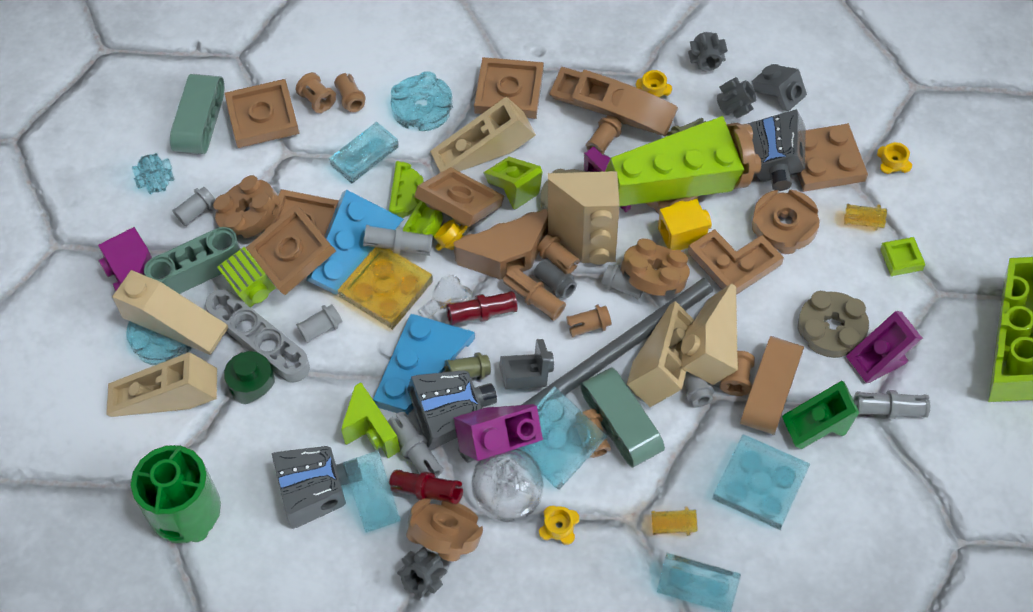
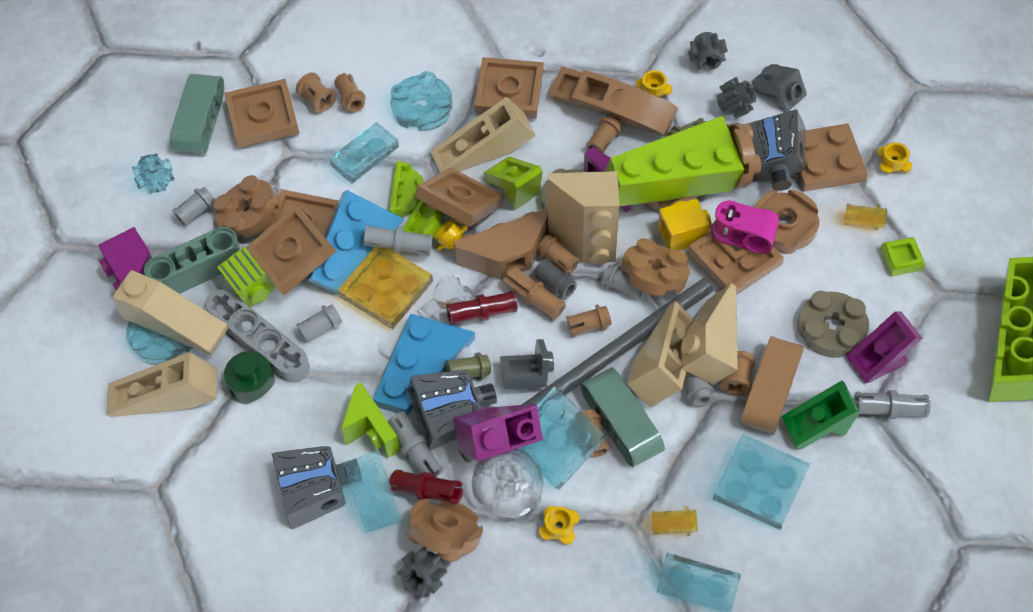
(176, 494): green cylinder -> none
(747, 228): none -> dark pink piece

